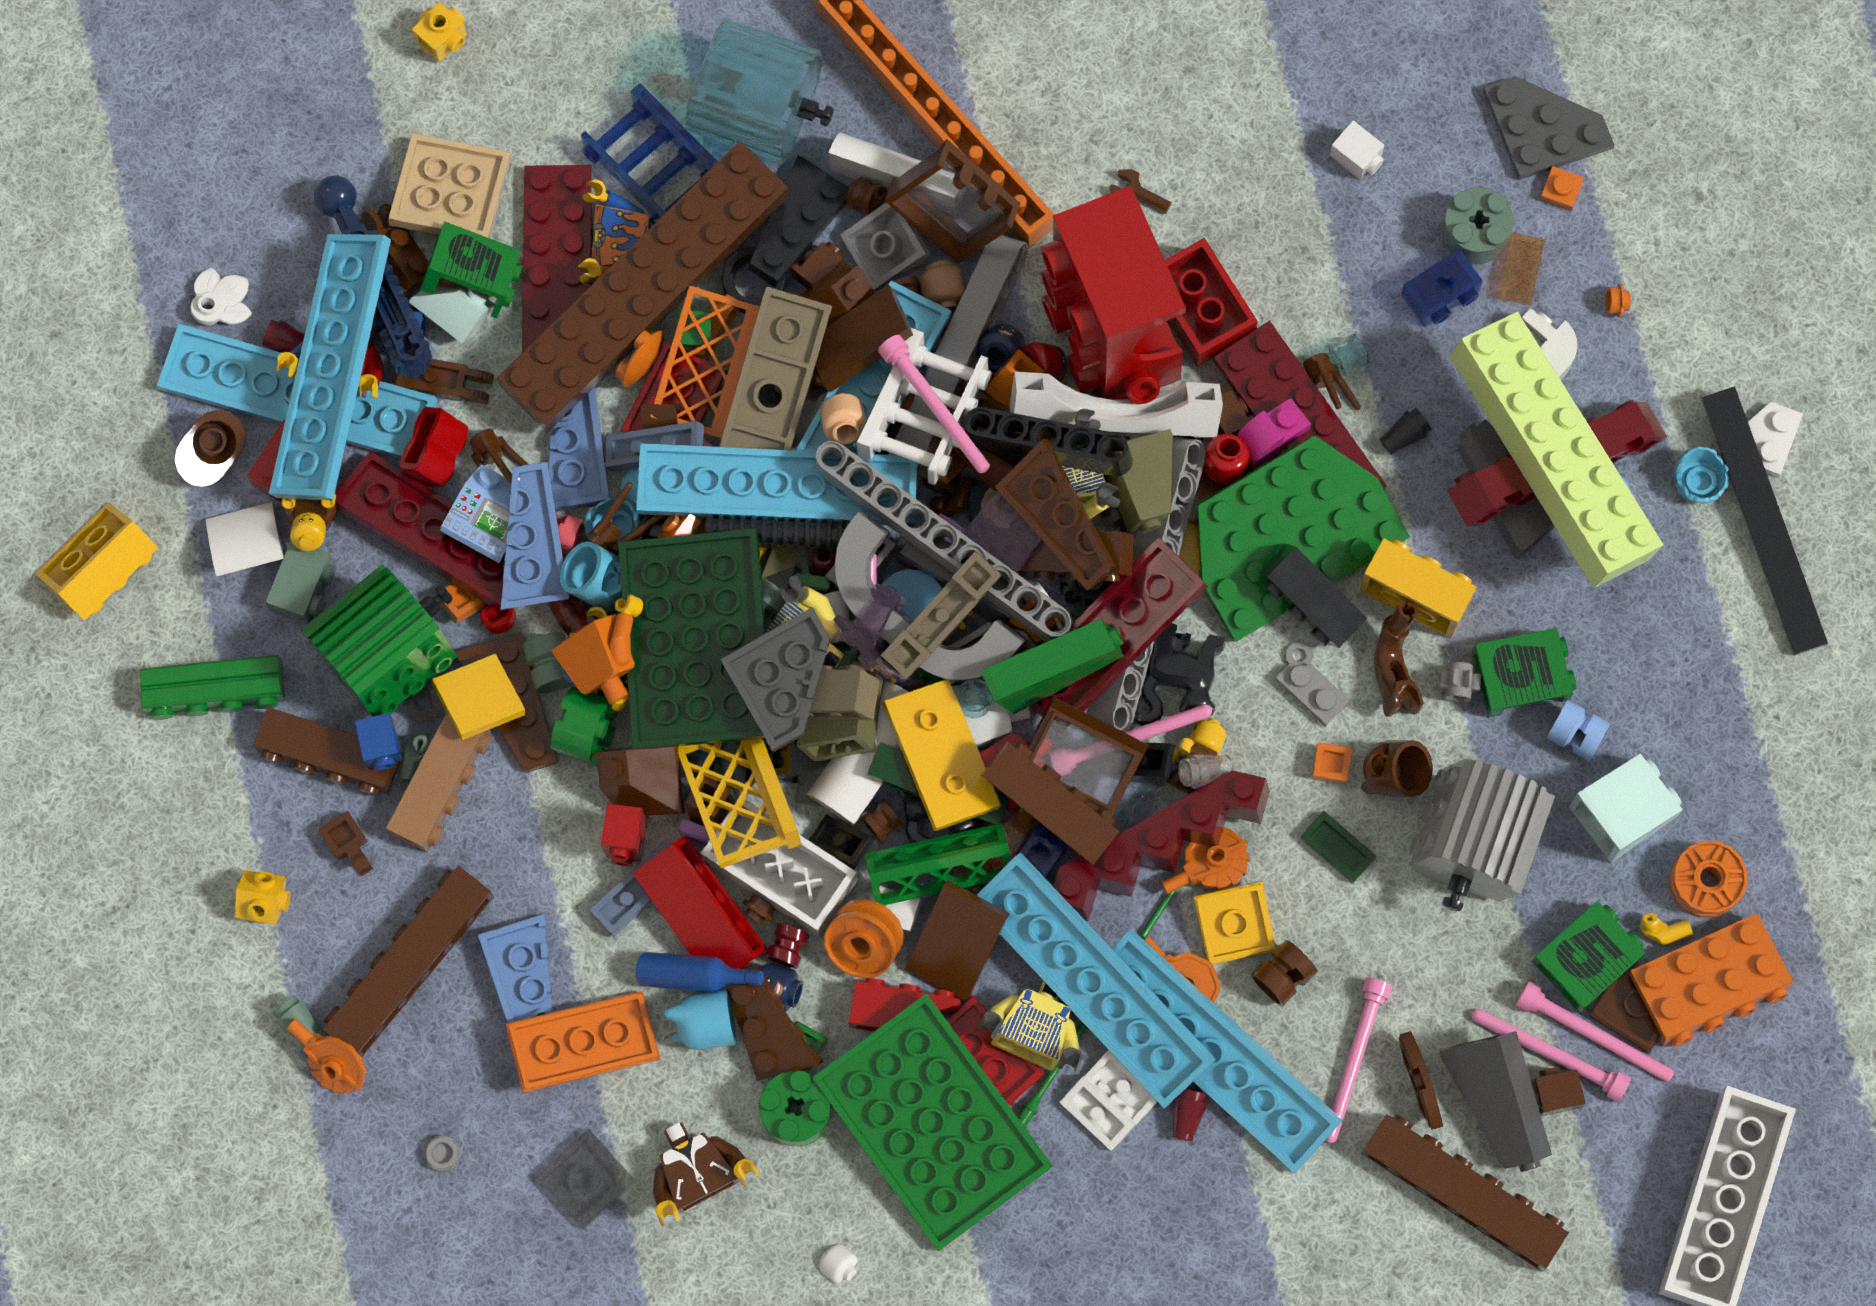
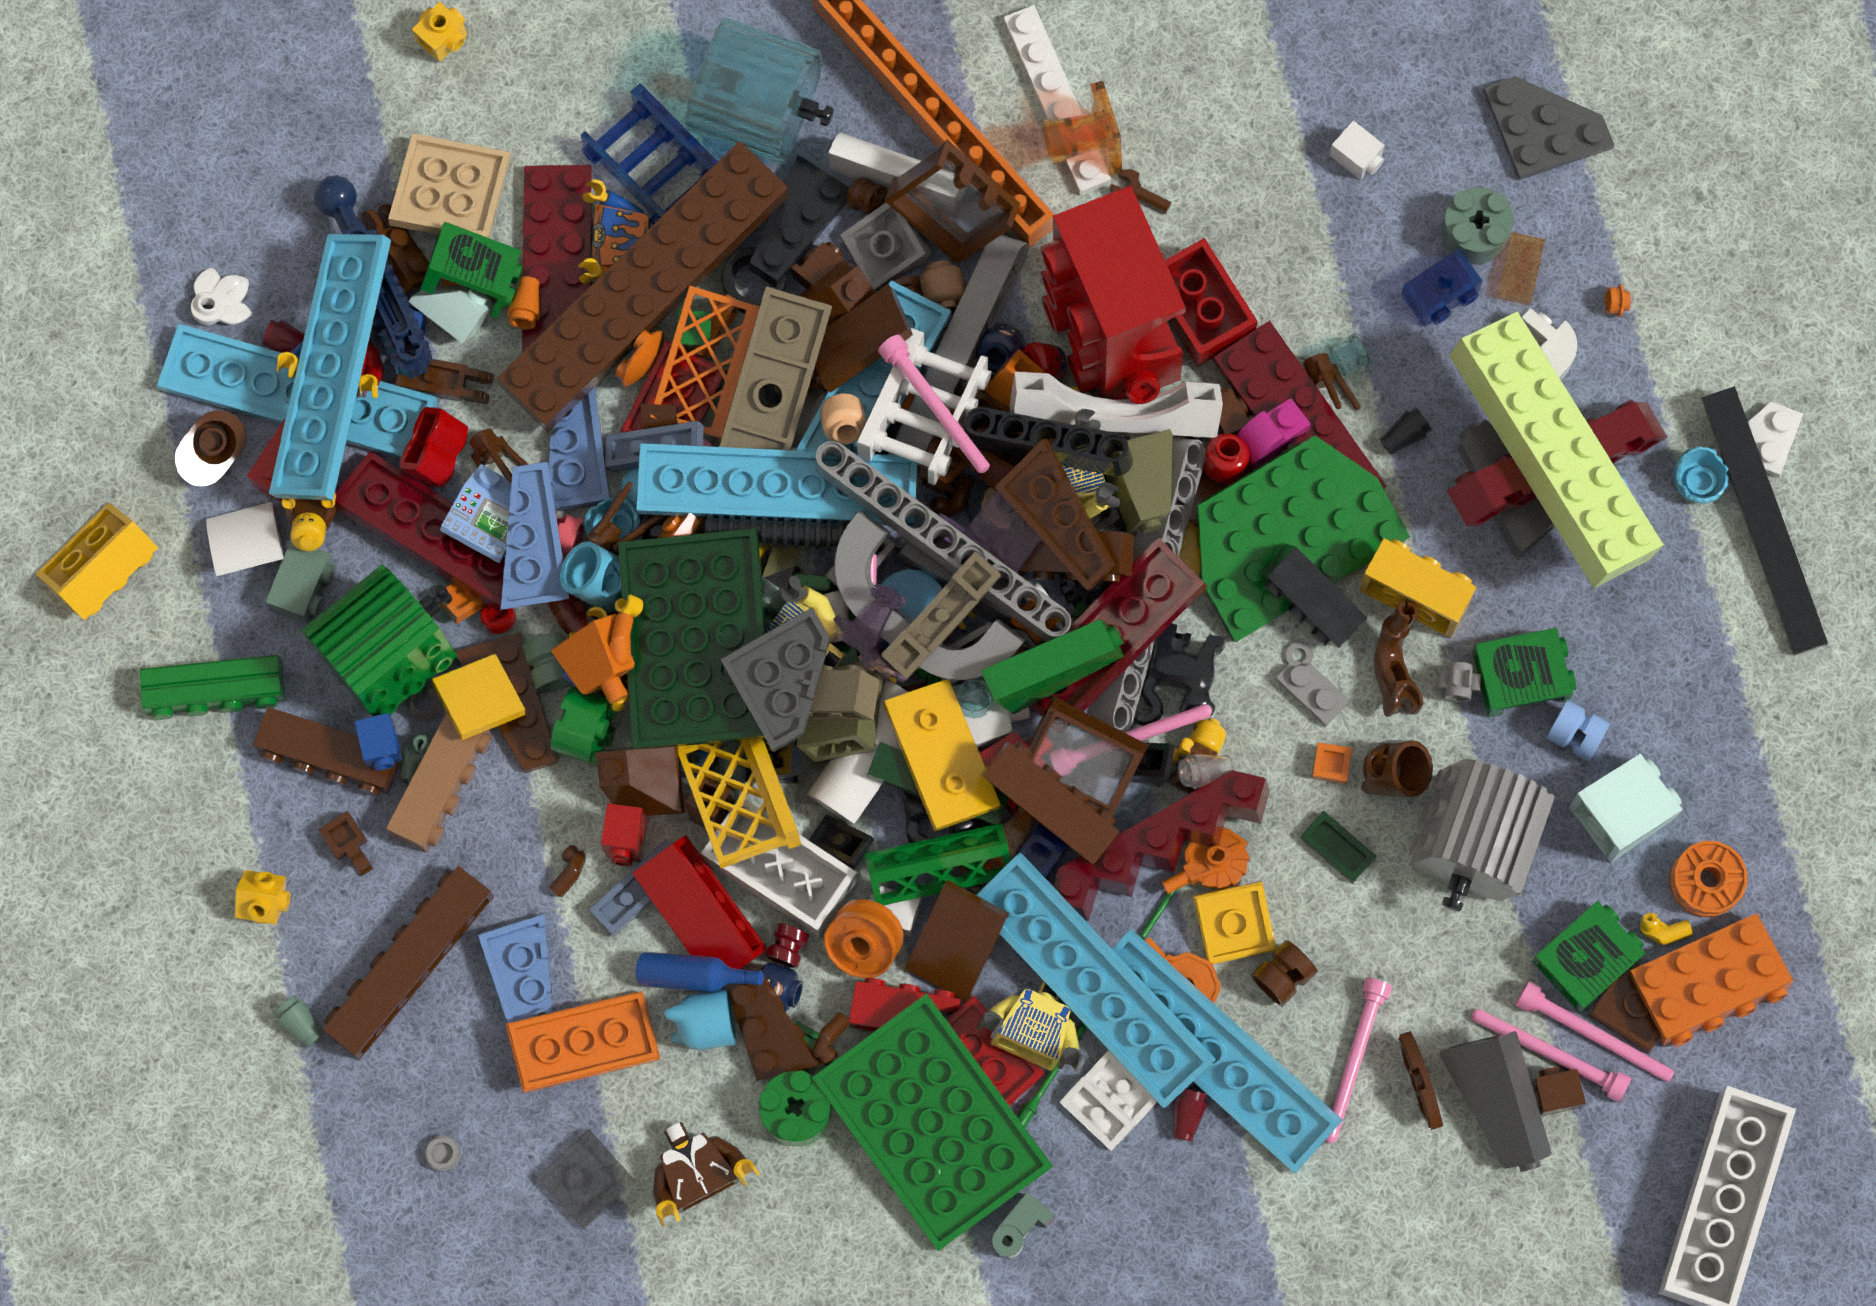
(331, 1060): orange piece -> none
(524, 307): none -> orange cone
(571, 873): none -> reddish brown arm
(695, 832): medium lavender tile -> none
(758, 909): reddish brown plate -> none
(818, 567): dark red cone -> none
(827, 1036): none -> reddish brown arm
(838, 1263): white piece -> none
(881, 820): reddish brown wheel -> none
(1018, 1224): none -> sand green leg
(1053, 90): none -> white plate
(1086, 132): none -> clear orange plant
(1465, 1192): reddish brown brick -> none
(1562, 188): orange plate -> none

